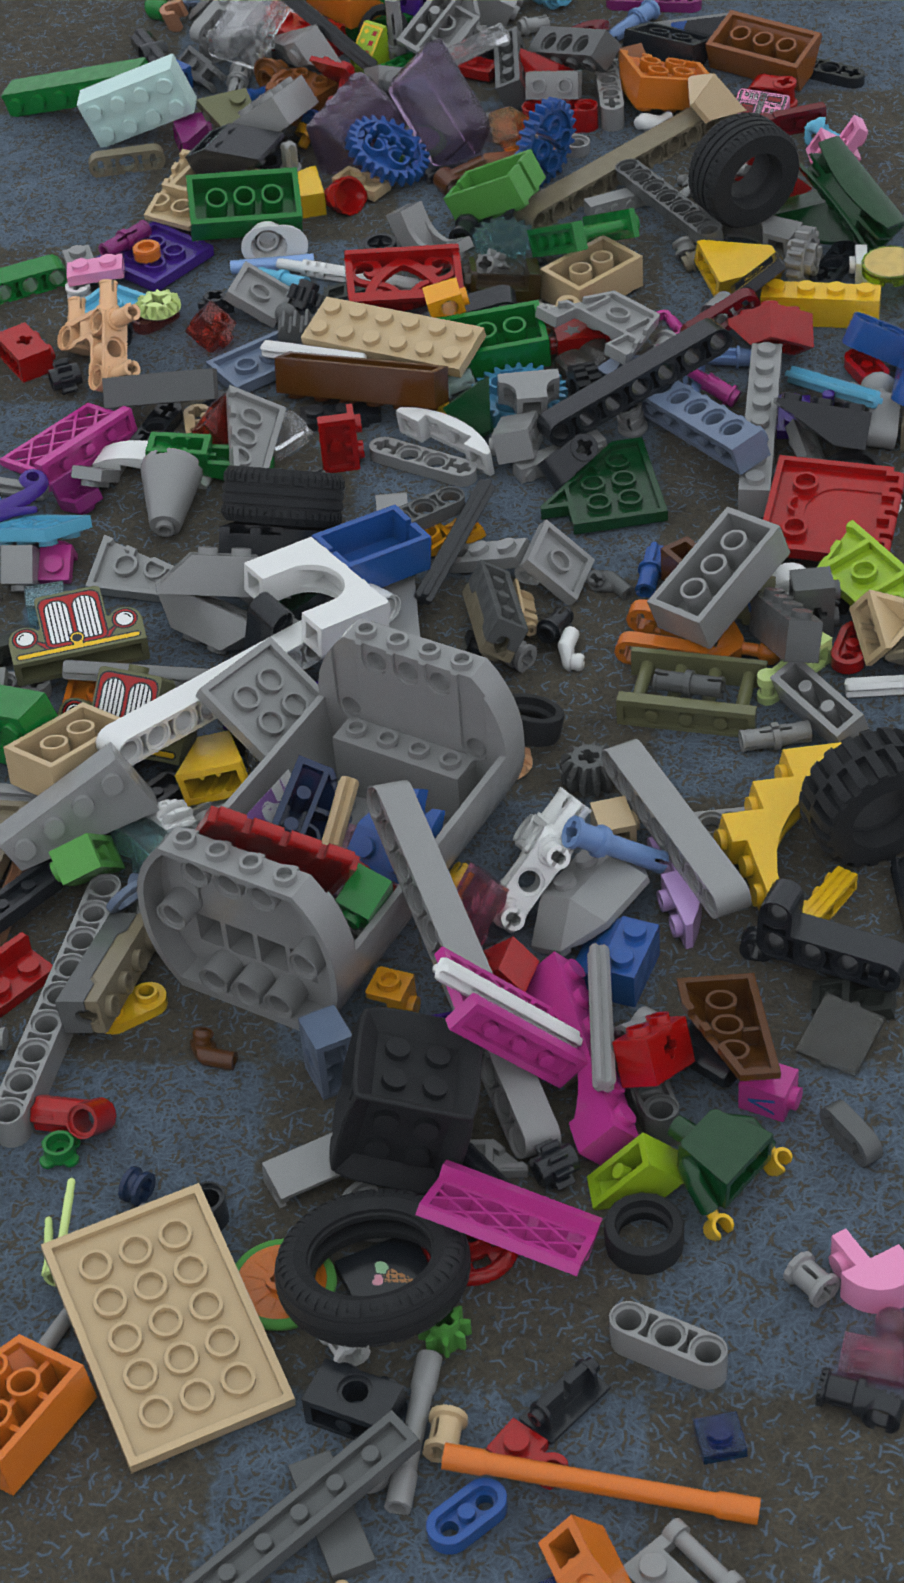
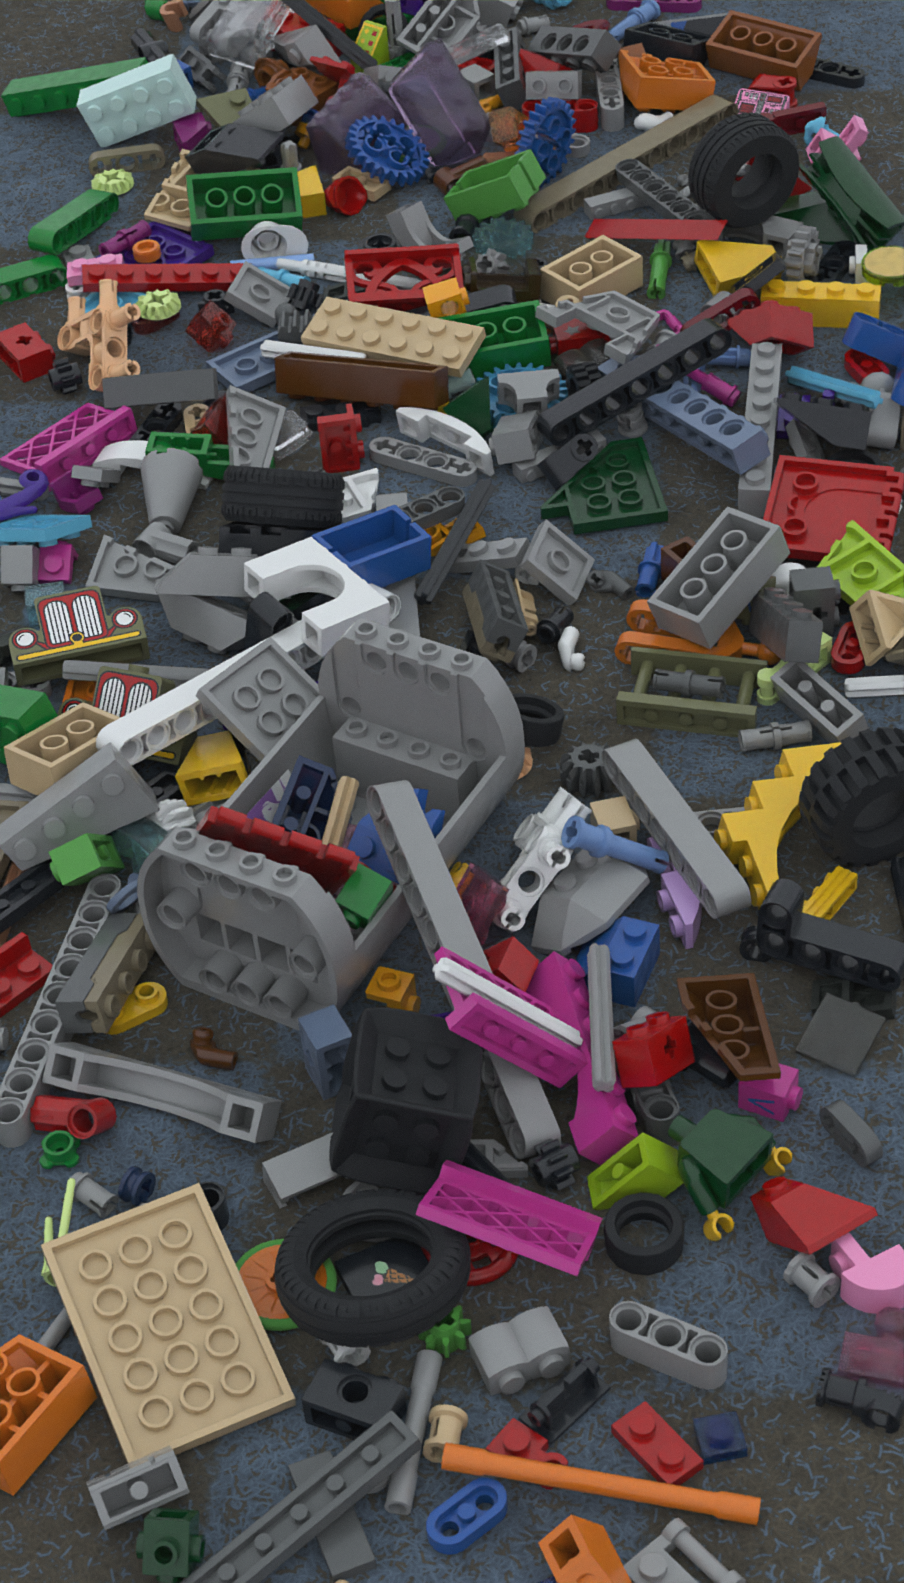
(73, 221): none -> green beam
(93, 1194): none -> light grey pin
(113, 181): none -> yellowish green gear
(137, 1487): none -> light grey brick
(161, 276): none -> red plate
(161, 543): none -> light grey piece
(170, 1544): none -> dark green brick
(197, 1099): none -> light grey arch
(359, 494): none -> white wing
(480, 81): none -> light grey brick
(491, 103): none -> light orange arm
(519, 1351): none -> light grey brick
(574, 236): green fence -> none
(656, 229): none -> red sticker
(656, 1445): none -> red plate
(659, 262): none -> bright green axle
(711, 97): tan slope -> none
(805, 1215): none -> red slope

